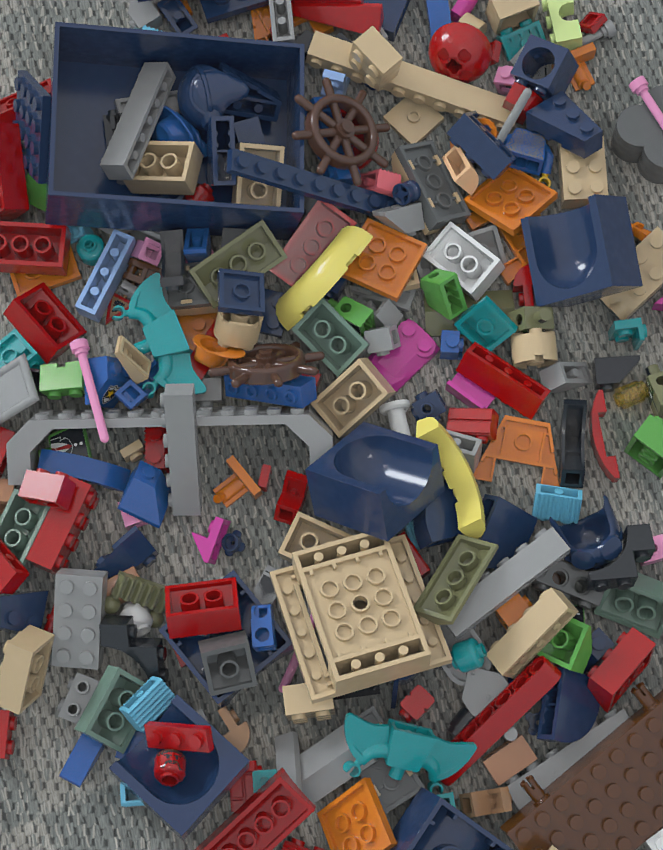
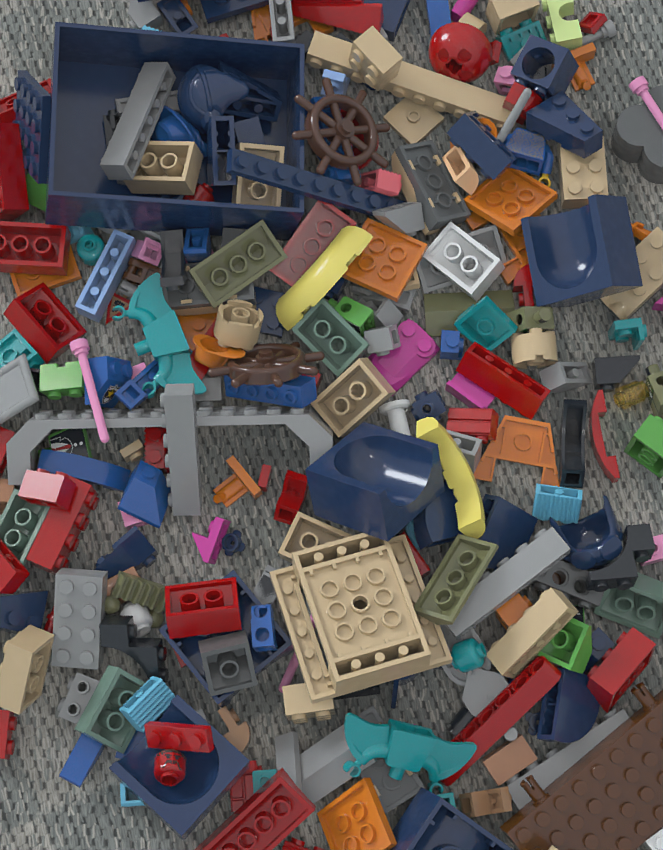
(132, 360): tan slope -> none
(241, 292): dark blue plate -> none
(406, 192): dark blue wheel -> none
(416, 704): red brick -> none
(444, 293): bright green torso -> none

